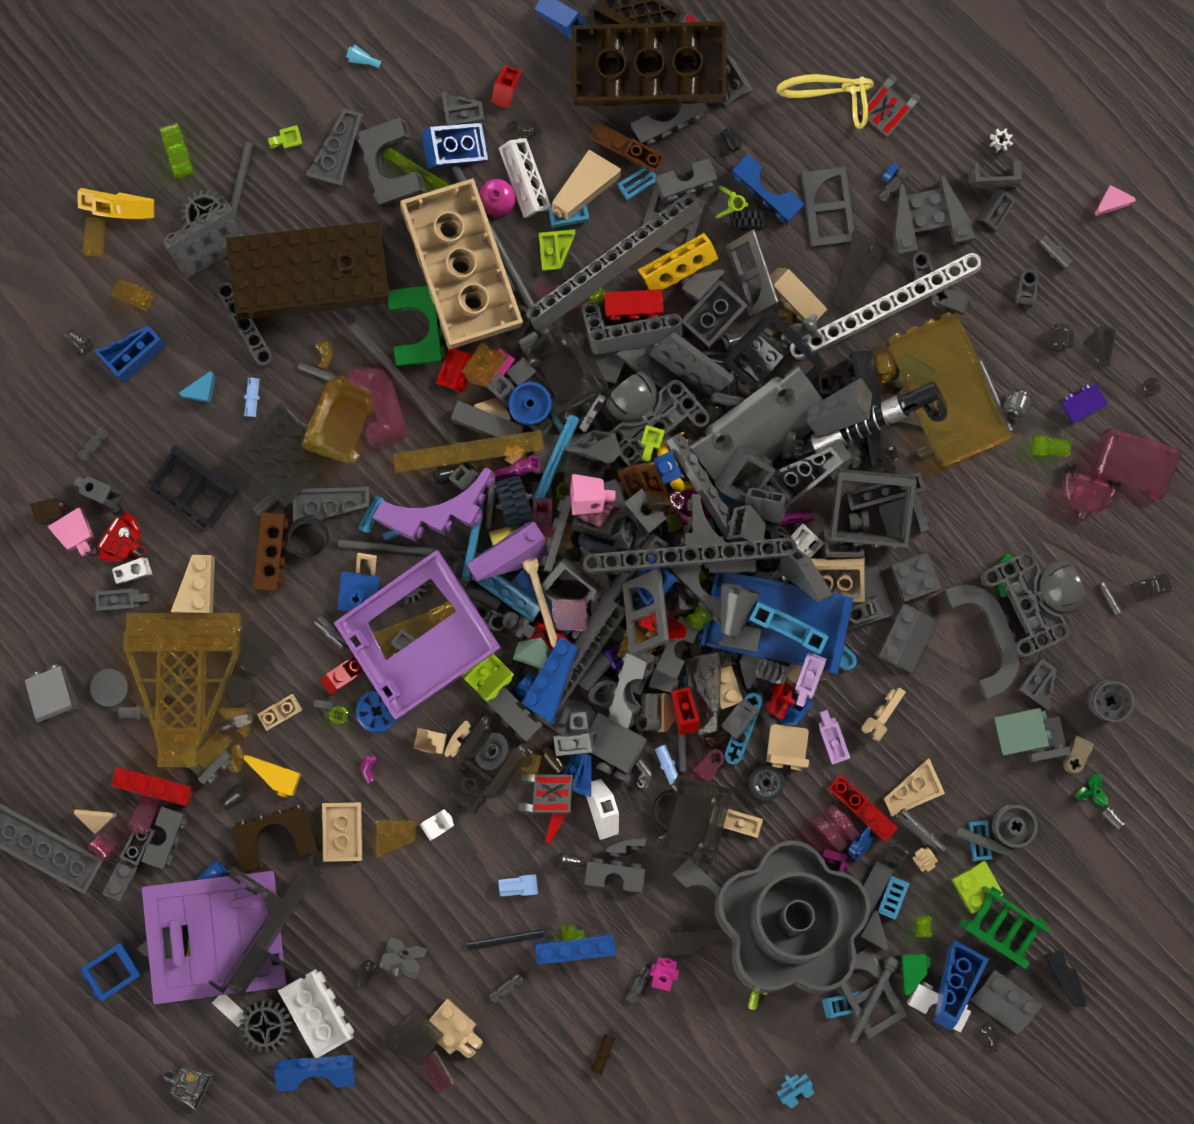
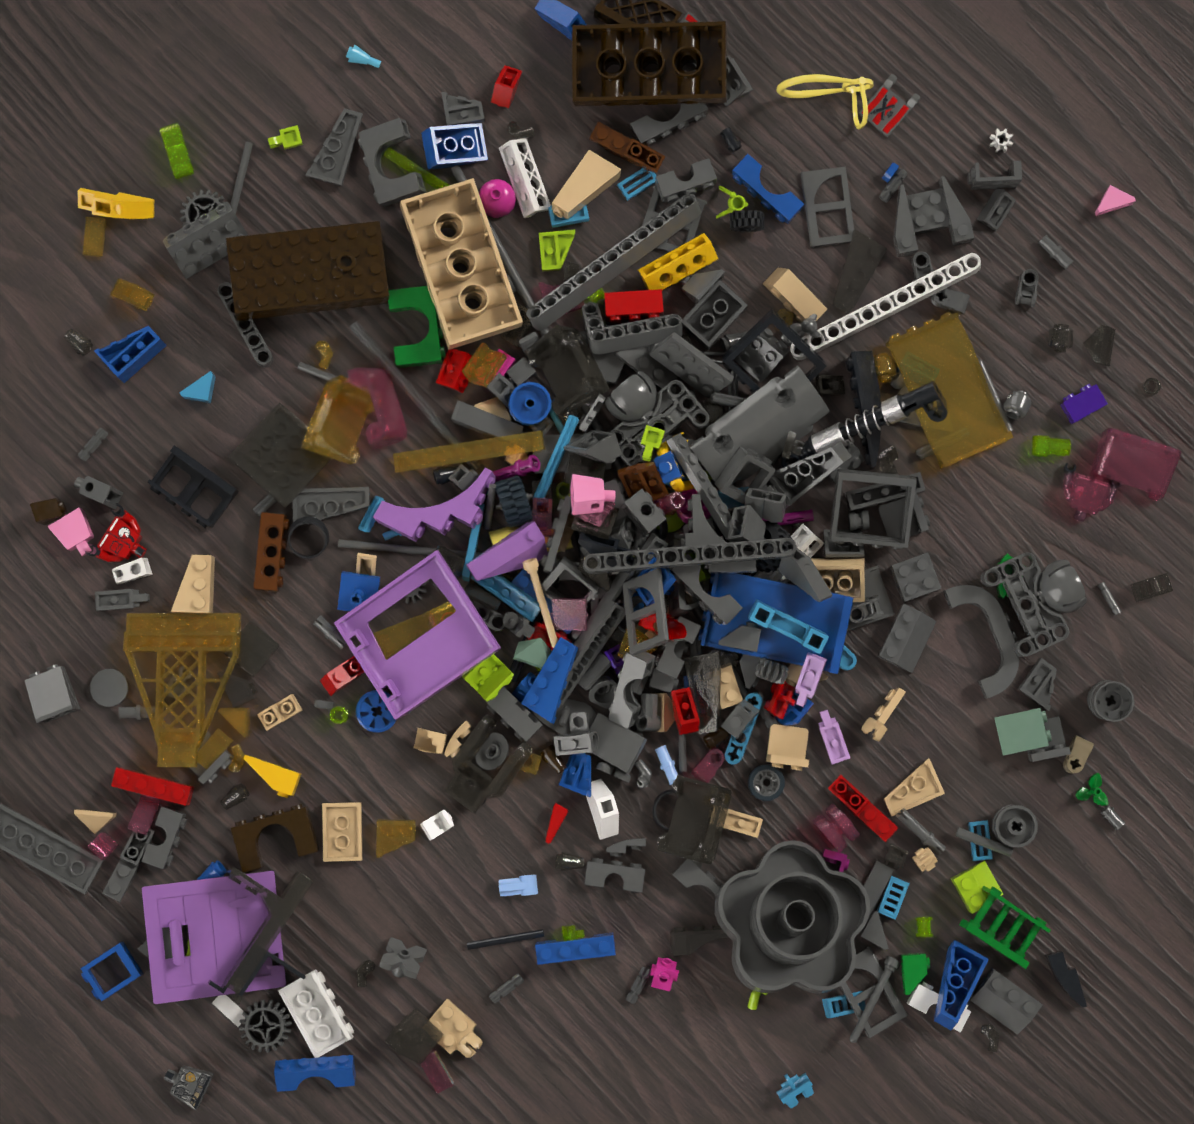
(234, 723): clear smoke axle -> none
(251, 397): light blue pin -> none
(366, 767): magenta arm -> none
(402, 640): dark grey tile -> none
(550, 793): flag -> none
(603, 1054): dark brown pin -> none
(658, 500): dark brown slope -> none
(699, 618): clear neon green wheel -> none
(736, 608): dark grey cone -> none
(767, 295): dark grey window -> none
(841, 409): dark grey wedge -> none
(858, 848): blue plate -> none

